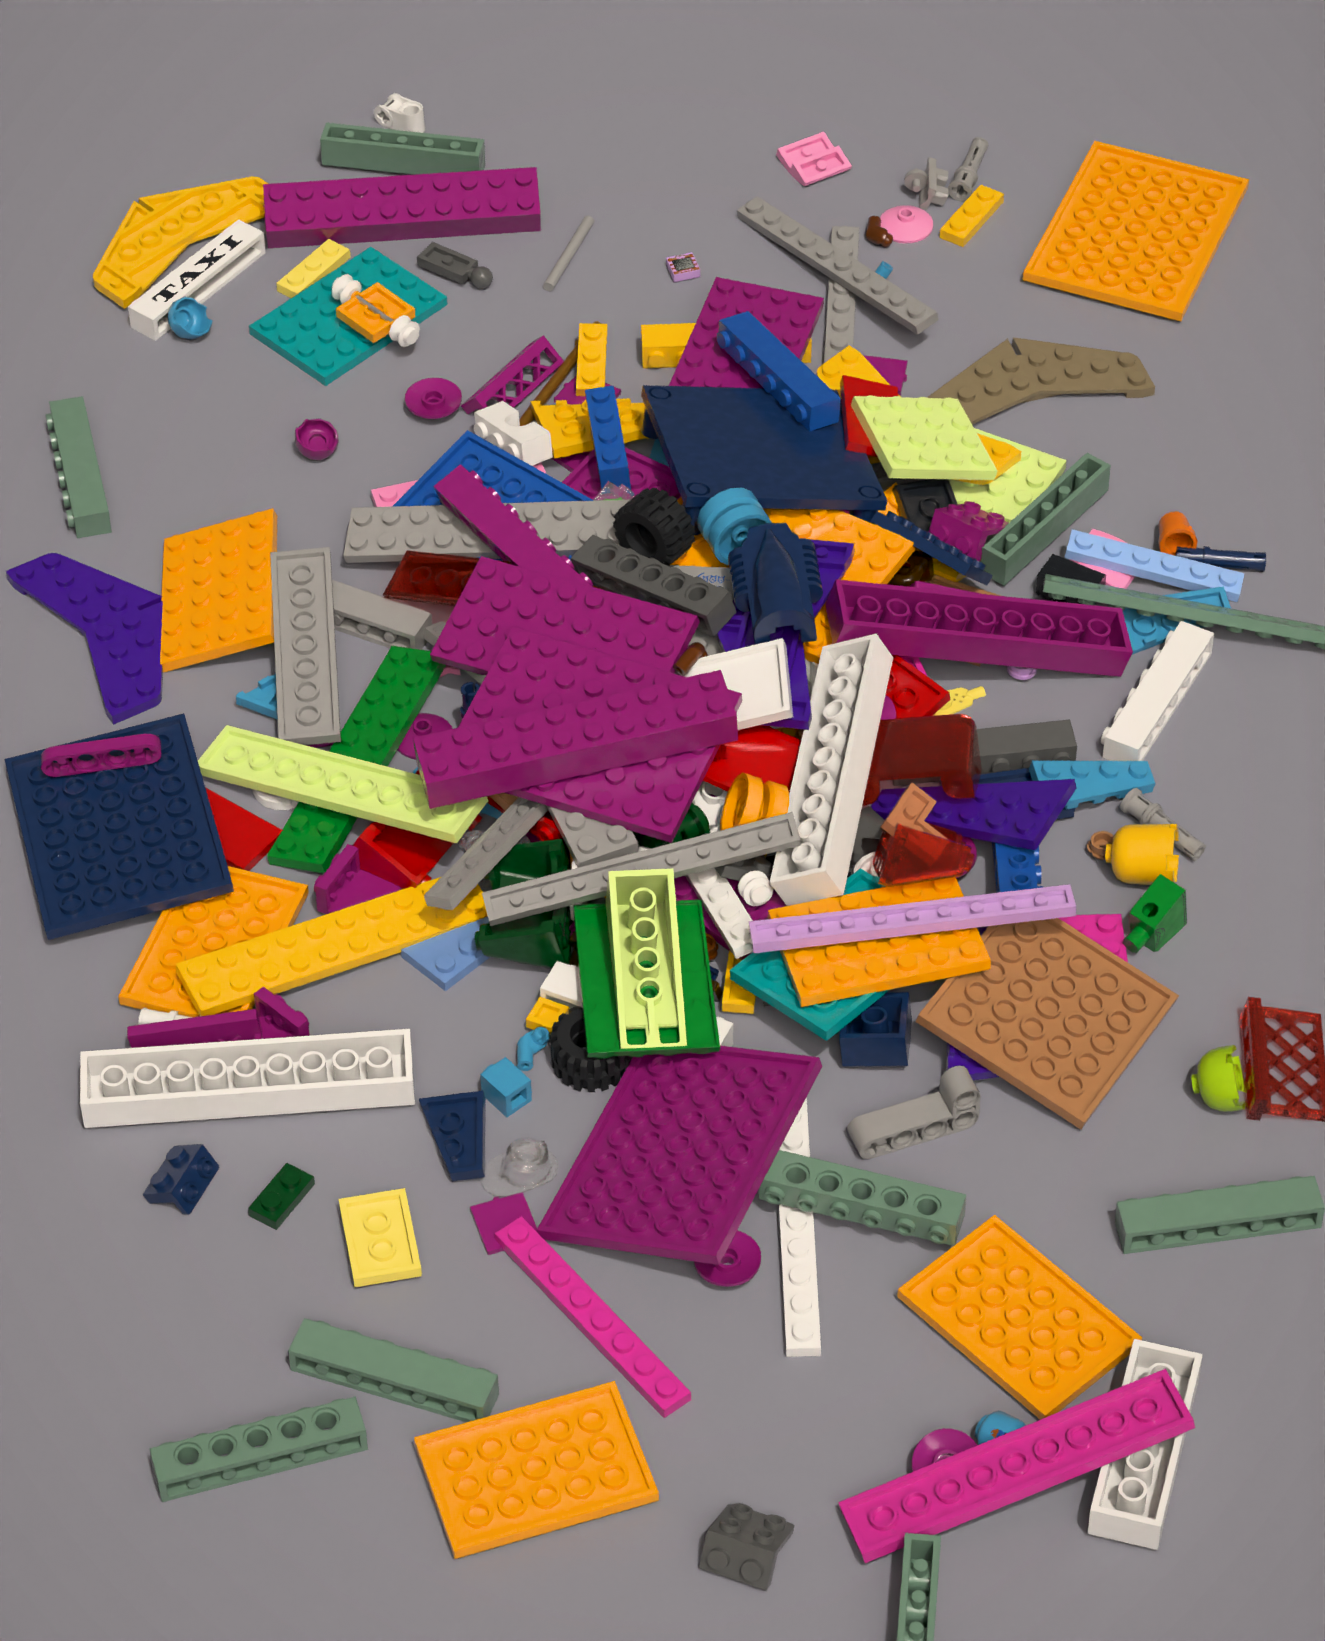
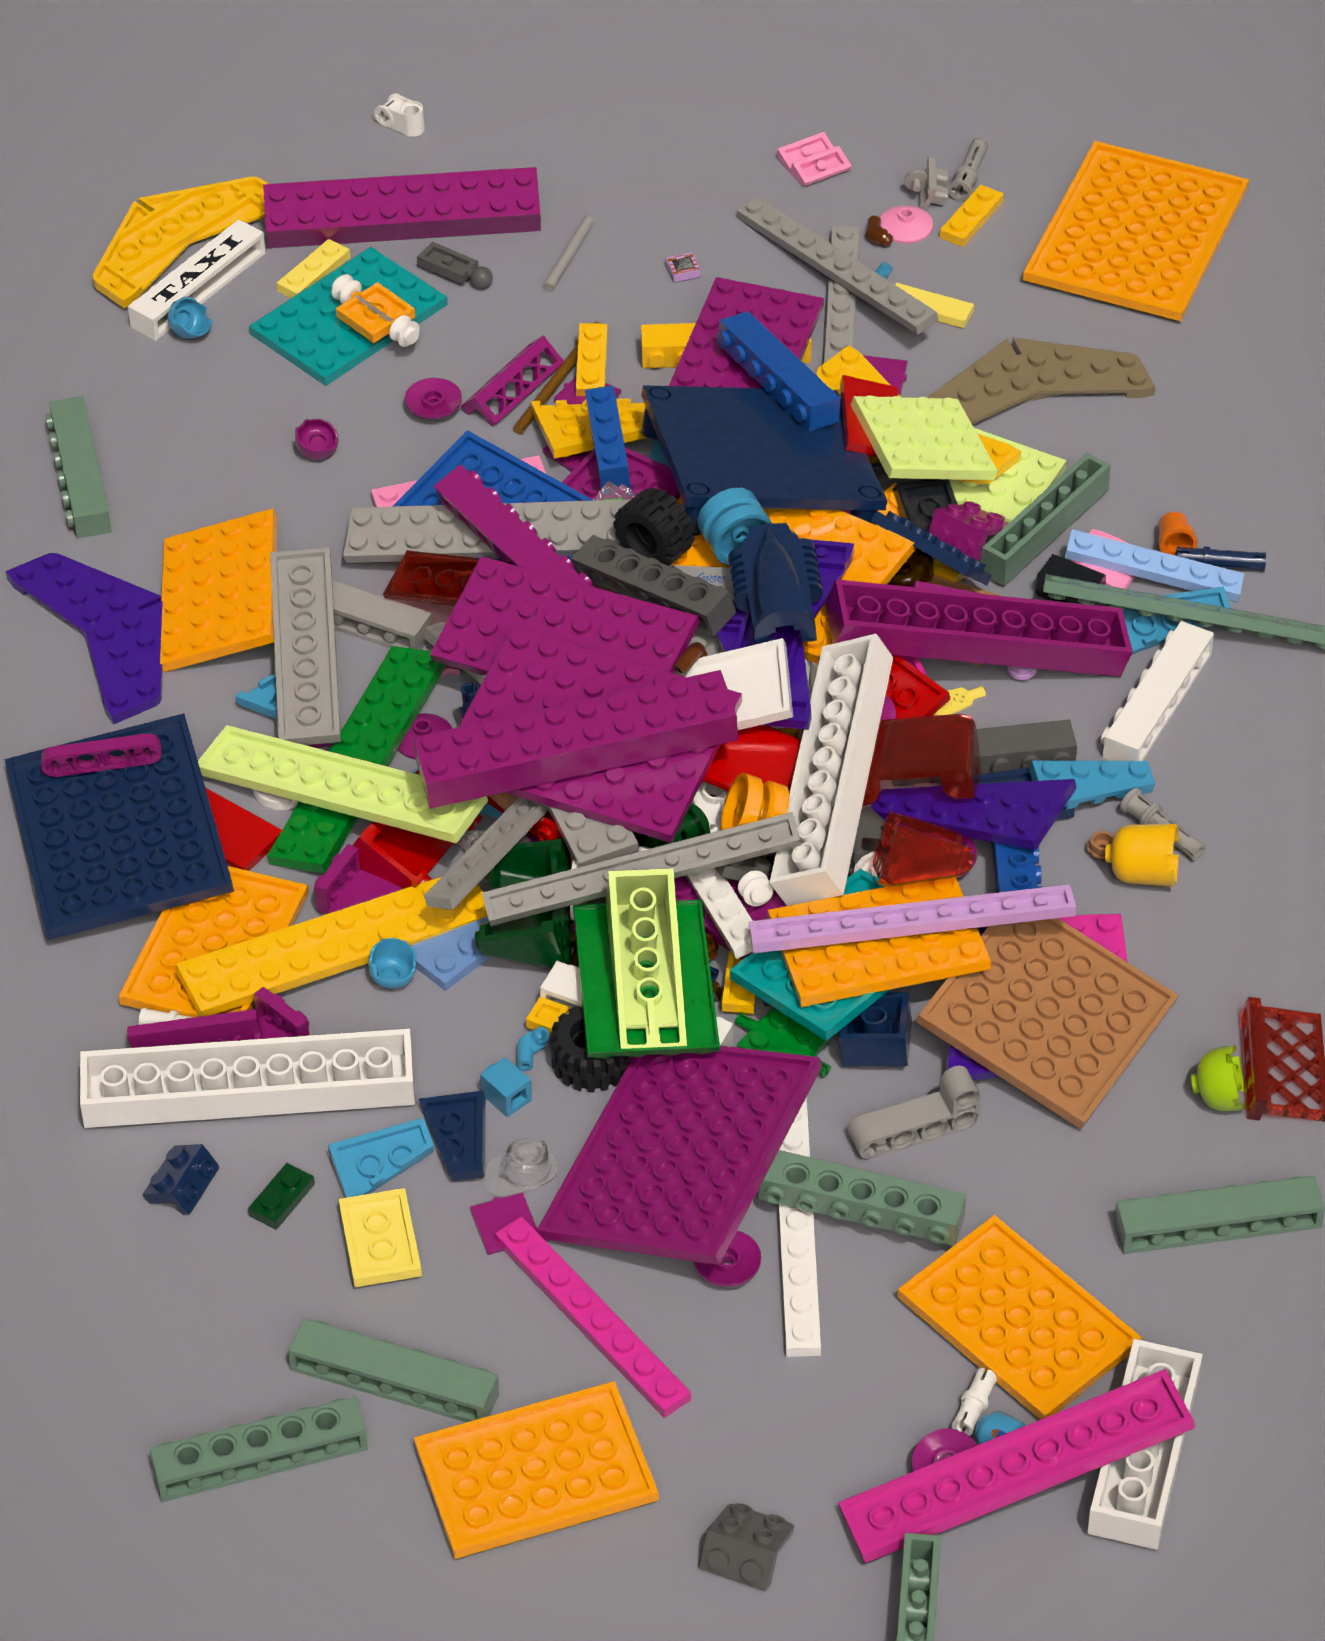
(379, 1156): none -> dark azure wing
(394, 965): none -> dark azure hair
(399, 150): sand green brick -> none
(502, 428): white arch -> none
(781, 1034): none -> green plate
(911, 811): nougat plate -> none
(948, 309): none -> light yellow tile
(974, 1401): none -> white pin
(1157, 916): green torso -> none

